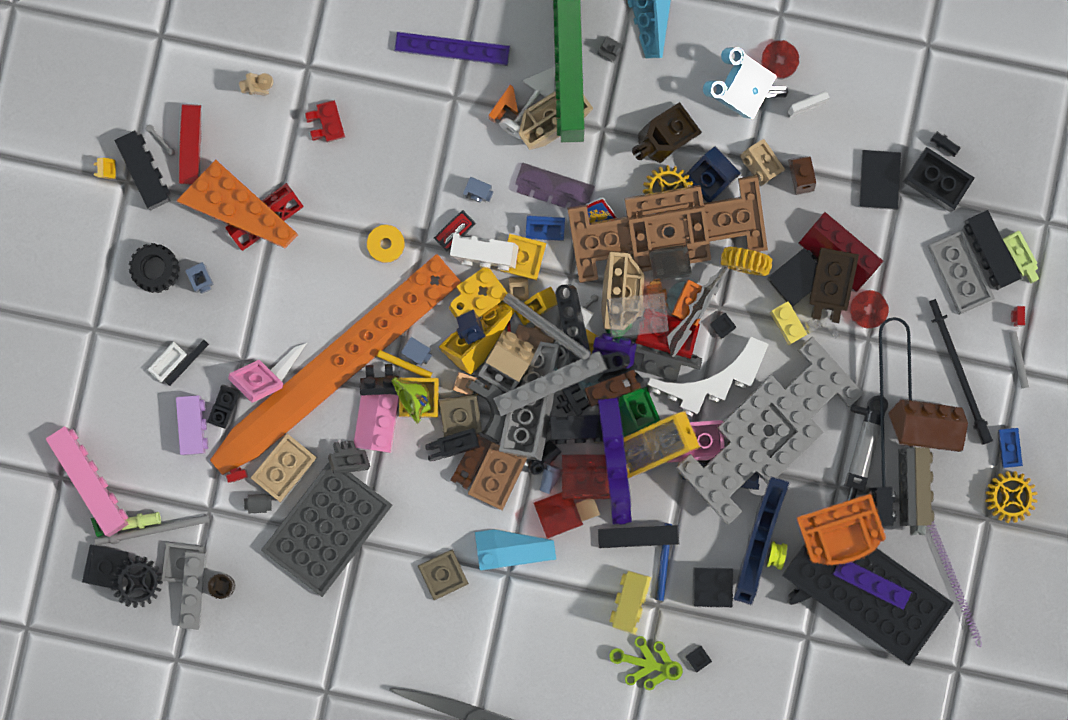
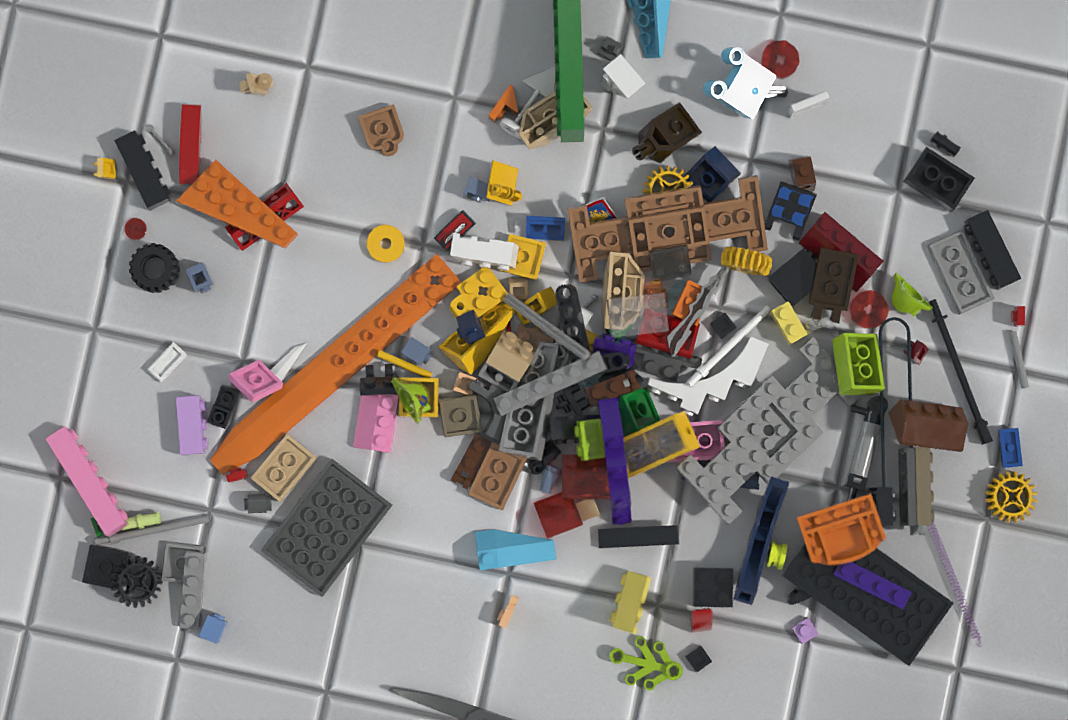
(135, 228): none -> clear red piece
(187, 362): black bar -> none
(213, 628): none -> medium blue brick
(221, 586): dark brown wheel -> none
(330, 122): red plate -> none
(347, 458): dark grey hinge -> none
(382, 130): none -> medium nougat plate
(443, 574): dark tan tile -> none
(452, 48): dark purple tile -> none
(454, 444): black hinge -> none
(503, 184): none -> yellow hinge
(505, 615): none -> light nougat plate
(552, 184): clear purple windscreen -> none
(590, 439): none -> lime bracket
(621, 78): none -> white wedge
(663, 571): blue bar -> none
(701, 620): none -> red slope
(703, 370): none -> white bar
(762, 162): tan bracket -> none
(791, 206): none -> black flag
(805, 630): none -> lavender plate
(858, 364): none -> lime brick
(879, 179): black tile -> none
(906, 298): none -> lime hat
(918, 352): none -> dark red tile
(1021, 256): yellowish green hinge -> none

